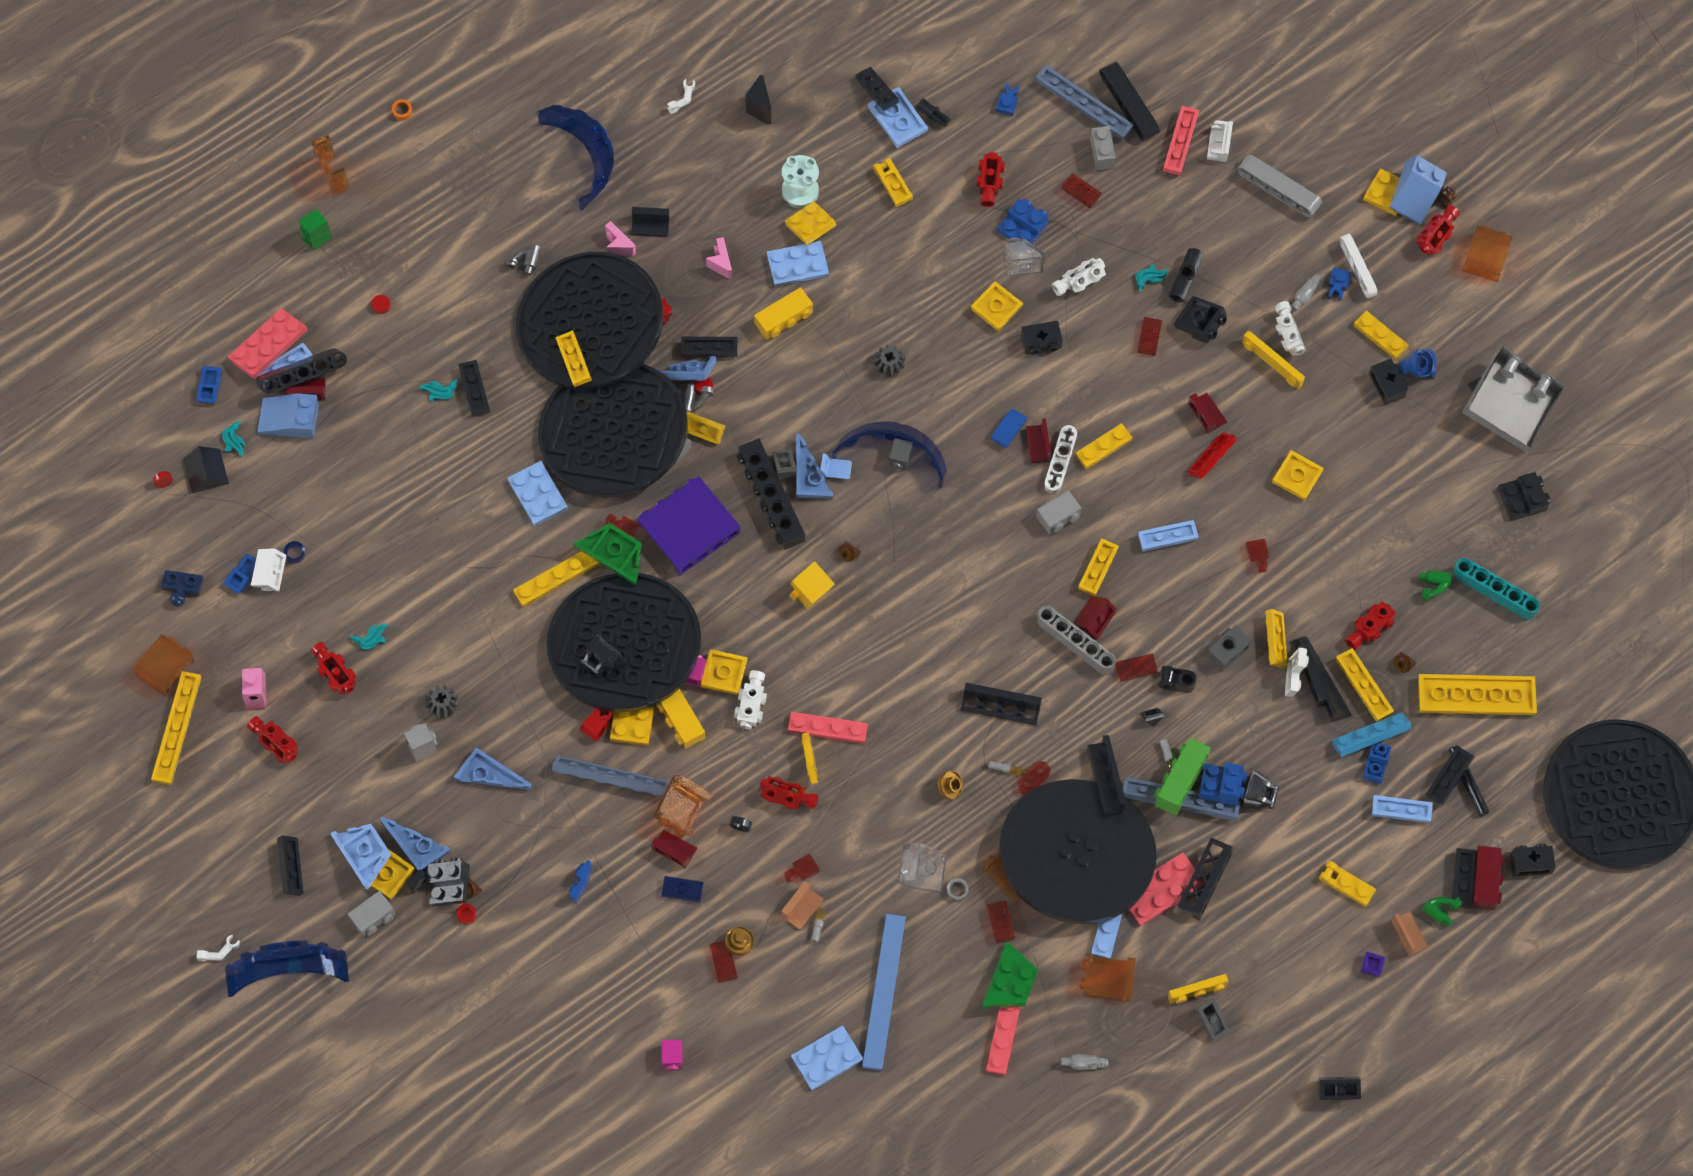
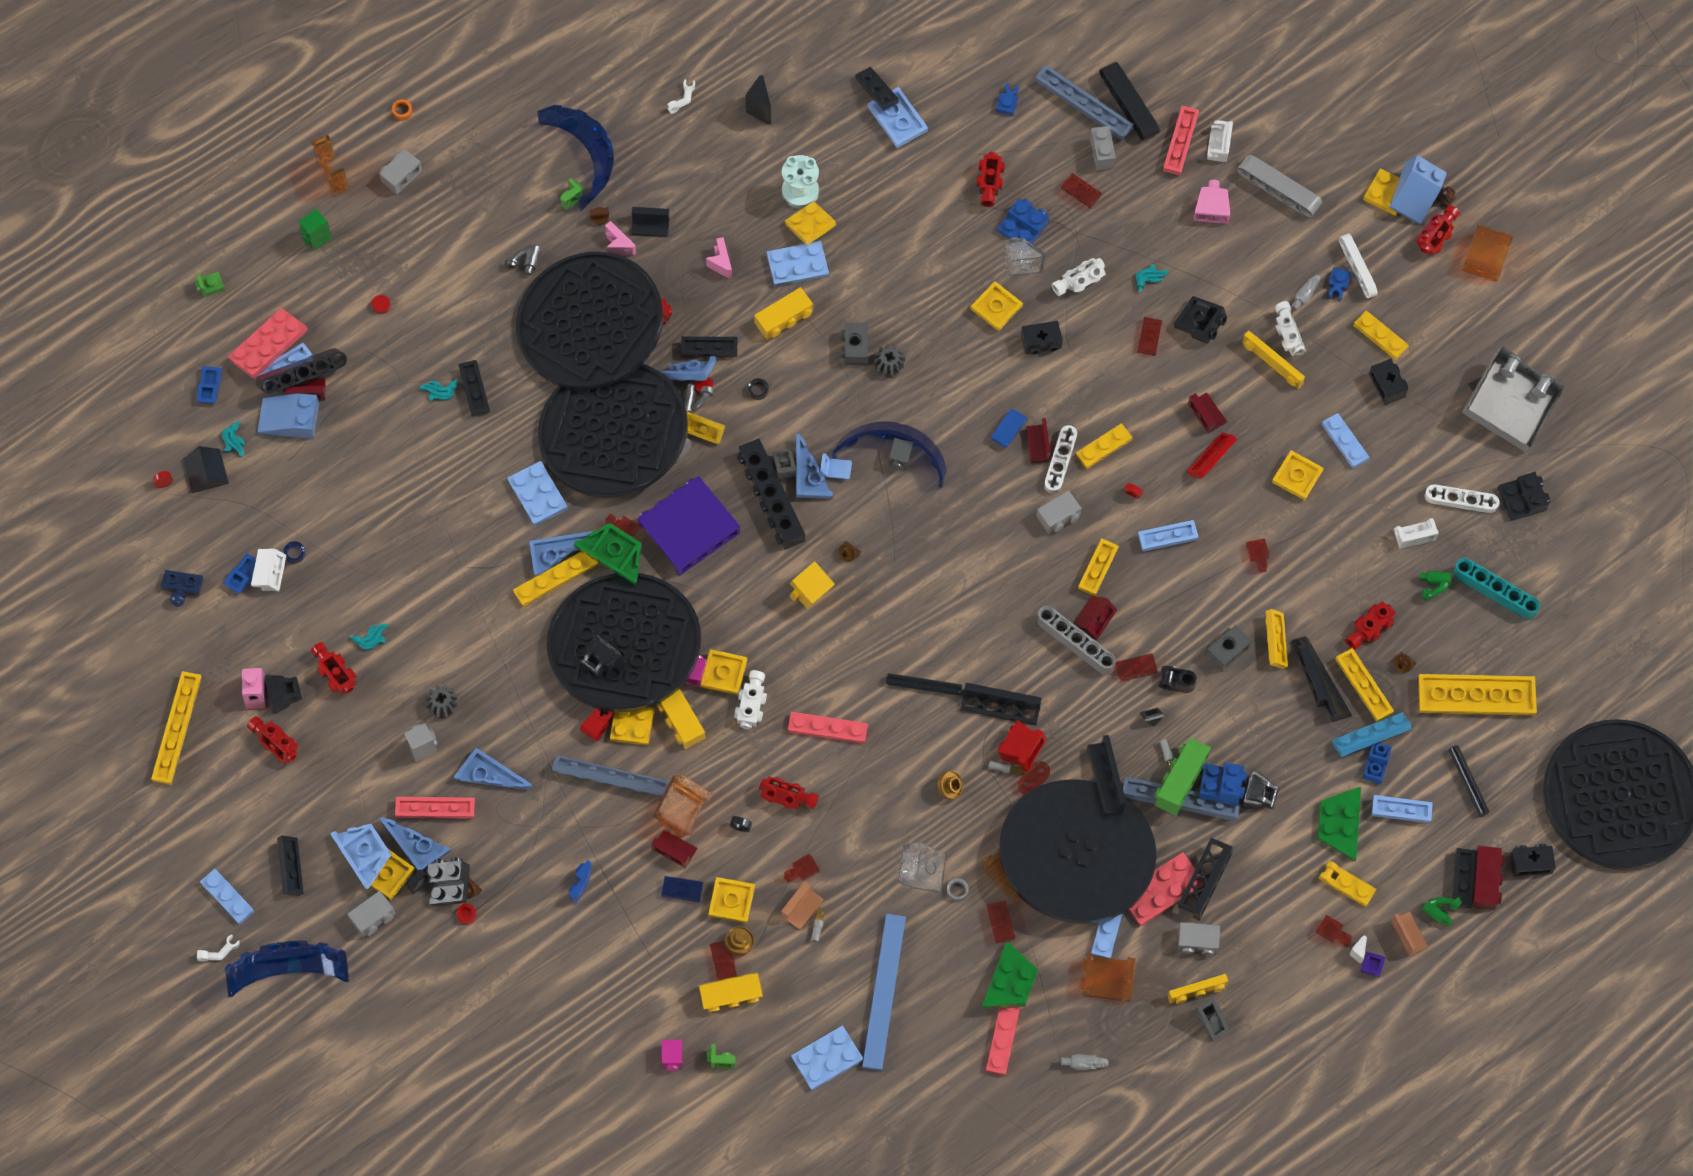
(162, 664): clear orange panel -> none
(209, 284): none -> bright green bracket
(227, 896): none -> light blue plate
(278, 692): none -> black piece
(400, 171): none -> light grey brick
(435, 807): none -> coral plate
(553, 550): none -> medium blue wing
(571, 196): none -> bright green bracket
(573, 358): yellow plate -> none
(599, 215): none -> reddish brown plate
(720, 1061): none -> bright green bracket
(730, 991): none -> yellow brick
(731, 900): none -> yellow plate
(758, 381): none -> black piece
(809, 757): yellow tile -> none
(855, 354): none -> dark grey brick
(893, 182): yellow plate -> none
(923, 684): none -> black axle
(933, 112): black axle -> none
(1022, 745): none -> red hips
(1133, 490): none -> red tile
(1182, 283): black piece -> none
(1198, 938): none -> light grey brick
(1213, 204): none -> bright pink torso
(1296, 664): white plate -> none
(1332, 929): none -> clear red plate
(1339, 1088): black brick -> none
(1340, 822): none -> green wing
(1345, 441): none -> light blue plate
(1358, 950): none -> white slope
(1416, 534): none -> white hinge
(1419, 363): blue hair -> none
(1450, 775): black plate -> none
(1461, 502): none -> white beam

